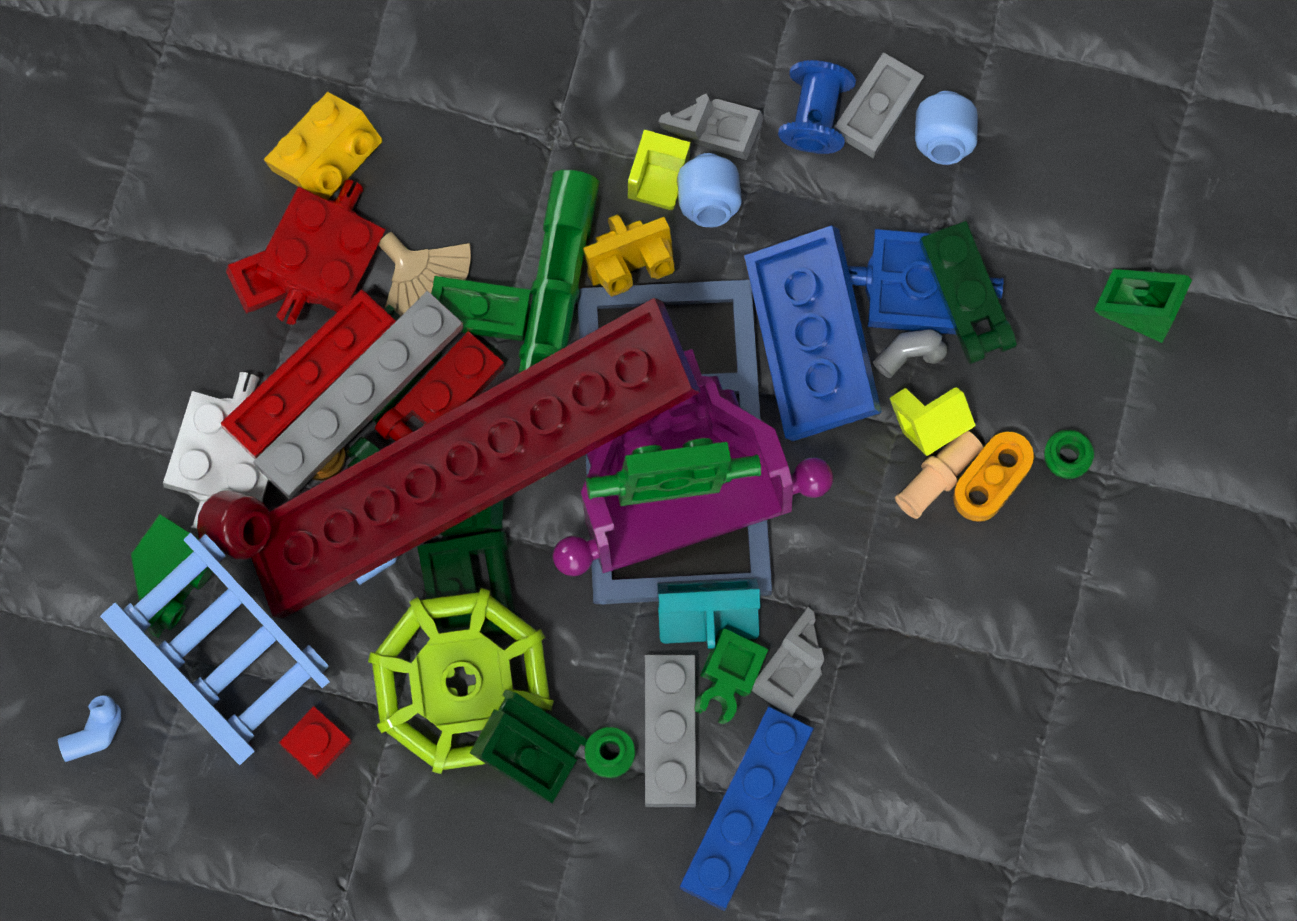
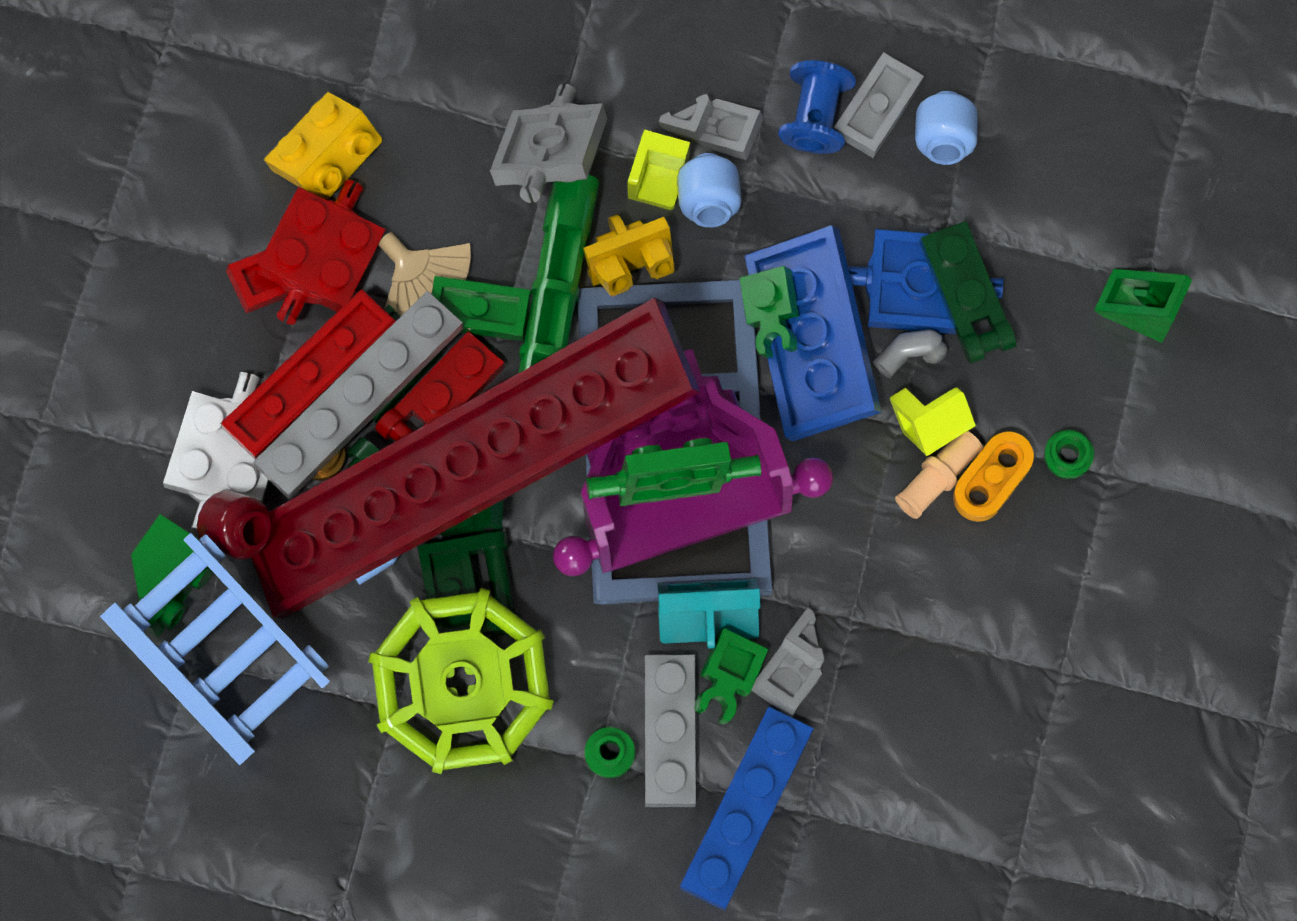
(98, 731): light blue arm -> none
(315, 742): red plate -> none
(528, 746): dark green plate -> none
(549, 144): none -> light grey plate
(767, 303): none -> green plate

